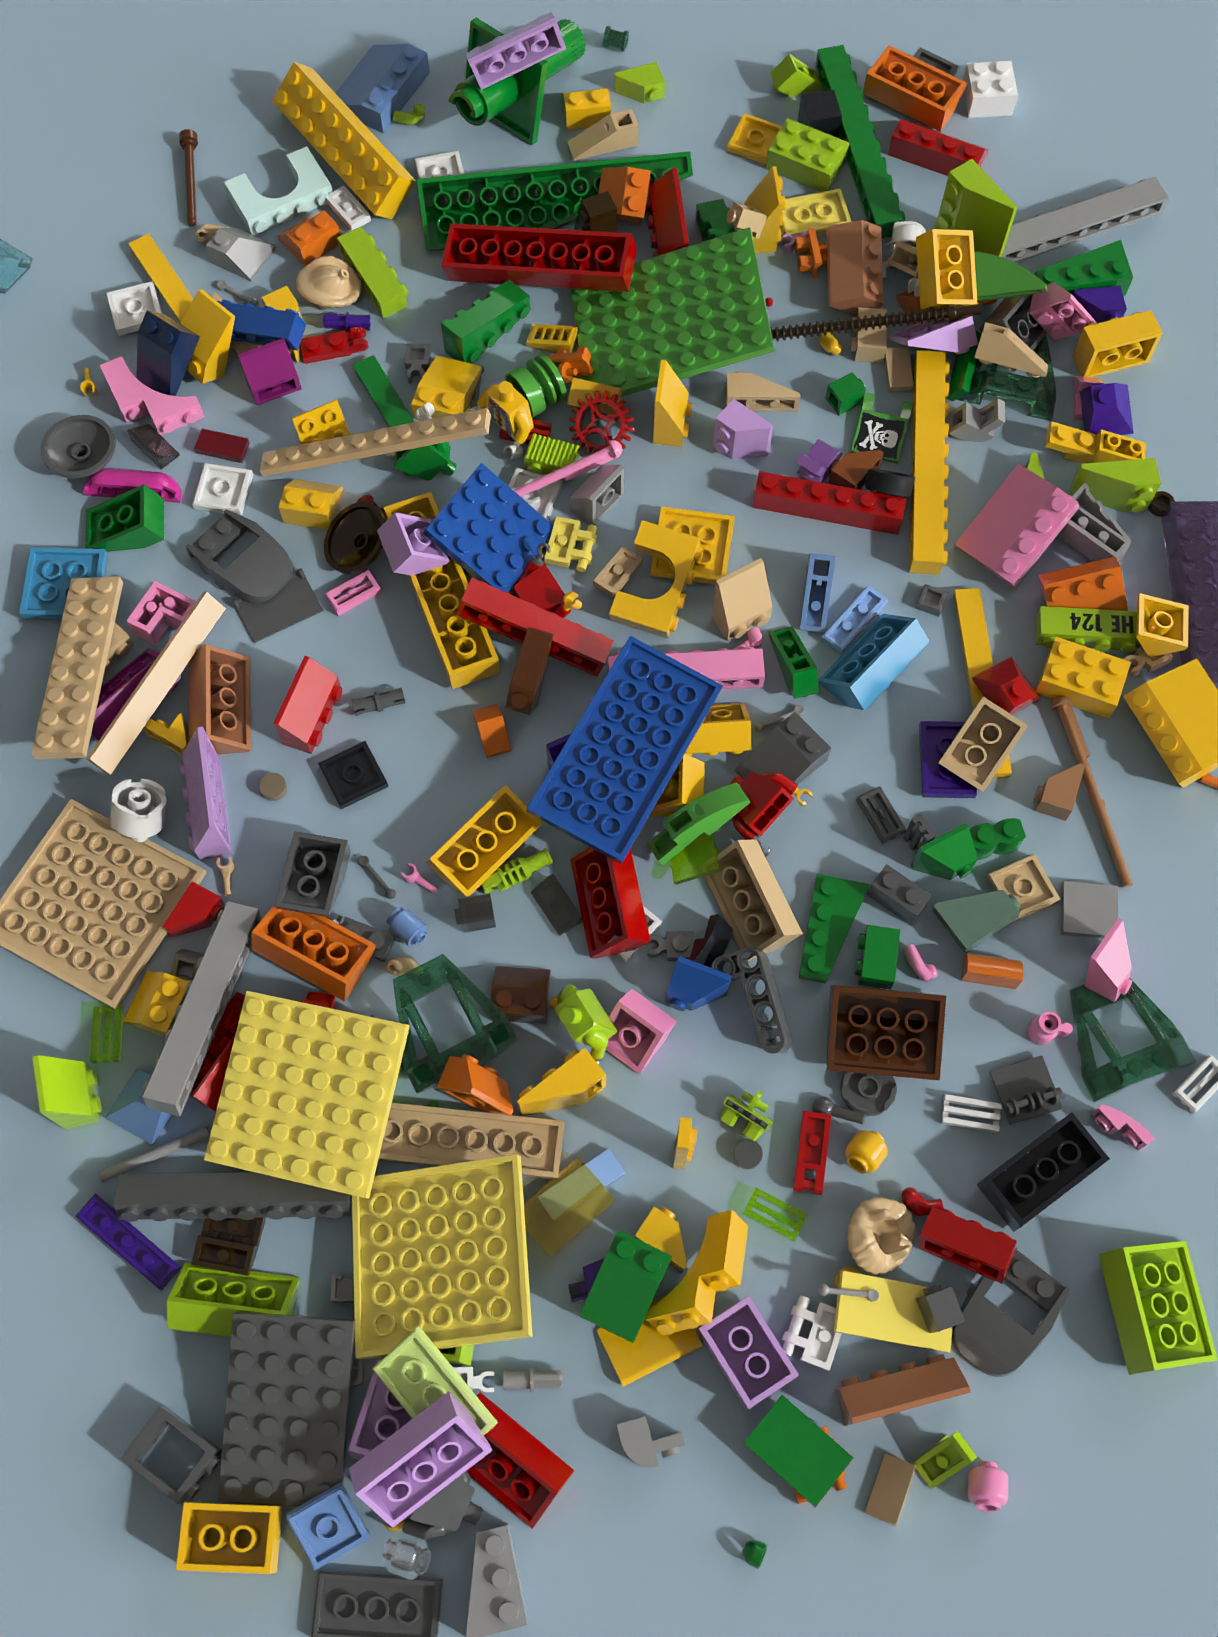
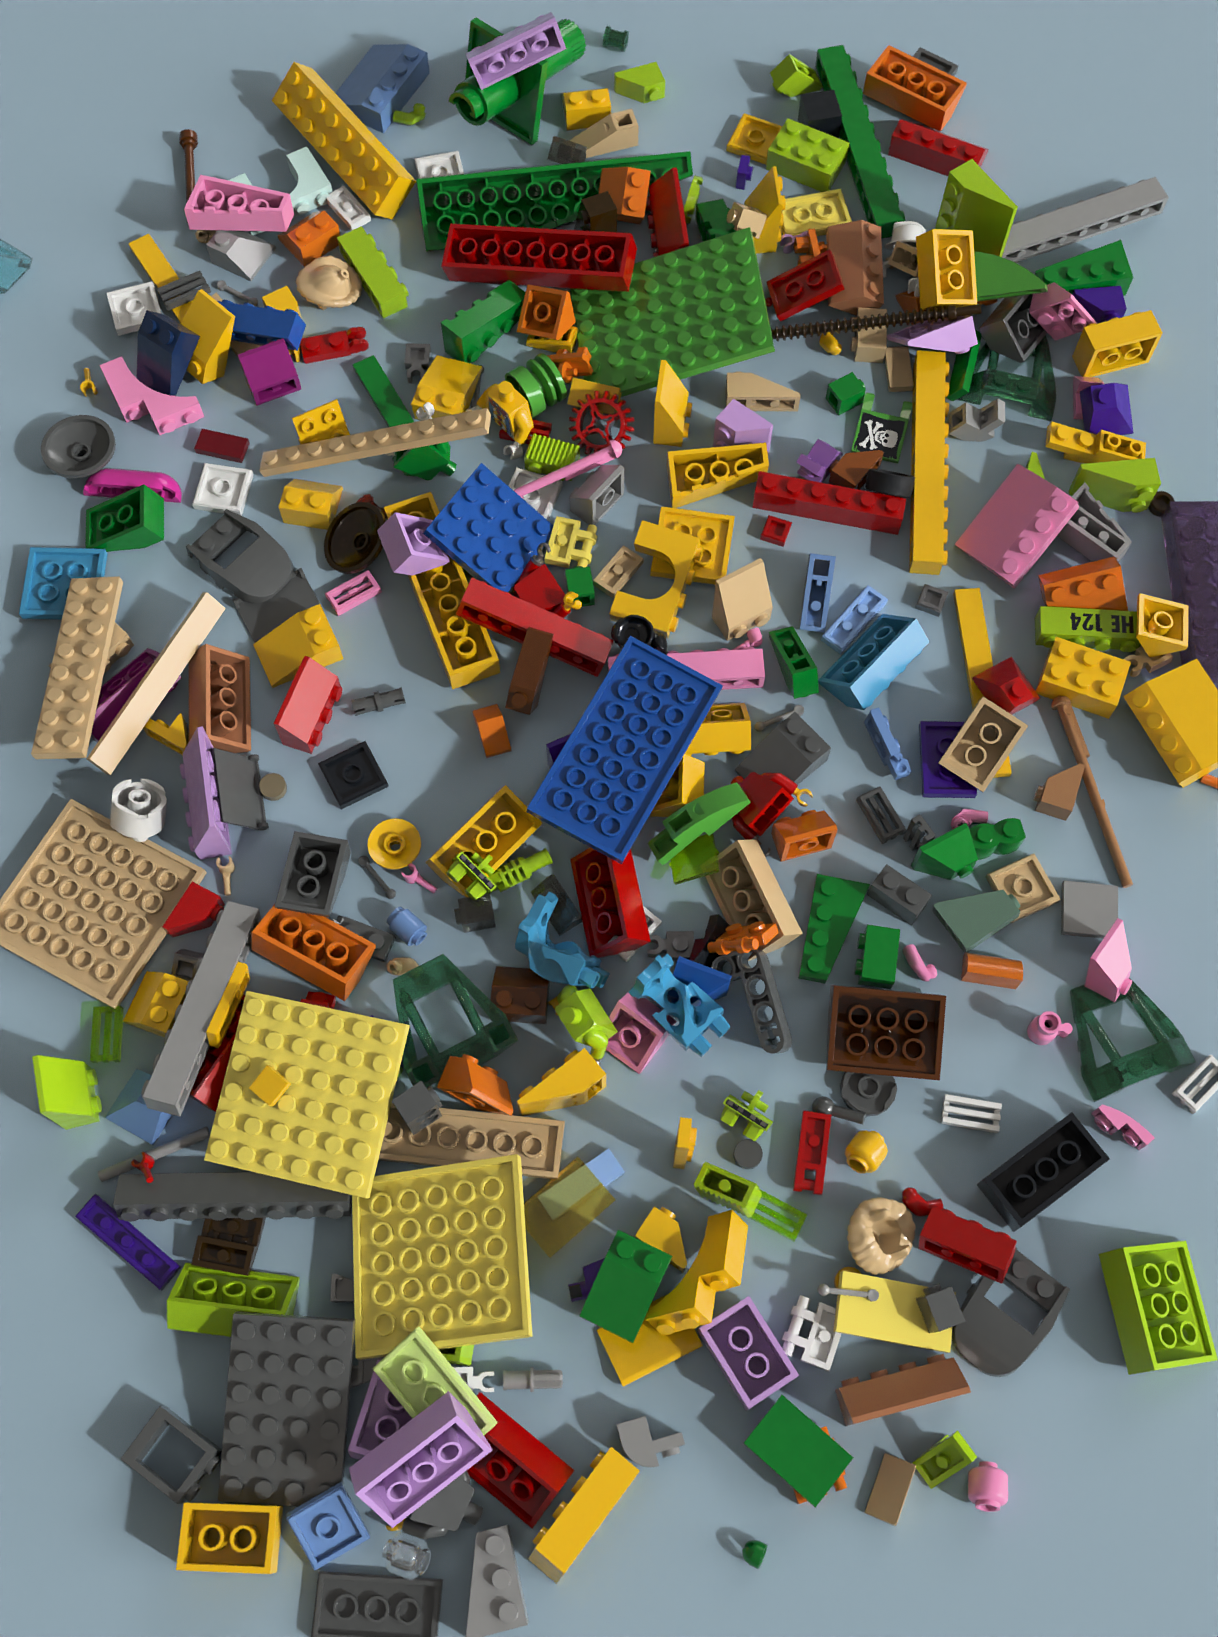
(145, 1166): none -> red hand
(153, 445): clear smoke slope -> none
(158, 611): bright pink brick -> none
(183, 287): none -> dark grey tile
(228, 1005): none -> yellow tile
(237, 207): none -> bright pink wedge
(239, 790): none -> dark grey piece
(269, 1085): none -> yellow tile
(299, 636): none -> yellow slope
(346, 321): dark purple axle -> none
(390, 833): none -> yellow dish
(418, 1106): none -> dark grey brick
(481, 883): none -> lime hips
(546, 312): none -> orange slope
(556, 962): none -> dark azure hips
(566, 151): none -> clear smoke brick
(580, 581): none -> green brick
(583, 1514): none -> yellow wedge
(640, 629): none -> black hair
(692, 198): none -> lime tile
(693, 1021): none -> dark azure hips
(713, 470): none -> yellow wedge
(728, 1189): none -> lime brick
(743, 938): none -> orange plate
(744, 172): none -> dark purple plate
(776, 530): none -> red tile
(803, 834): none -> orange slope
(805, 285): none -> red plate
(886, 745): none -> medium blue hinge
(969, 816): none -> bright pink arm
(990, 89): white brick -> none
(1005, 348): tan slope -> none
(1026, 1090): dark grey hinge -> none

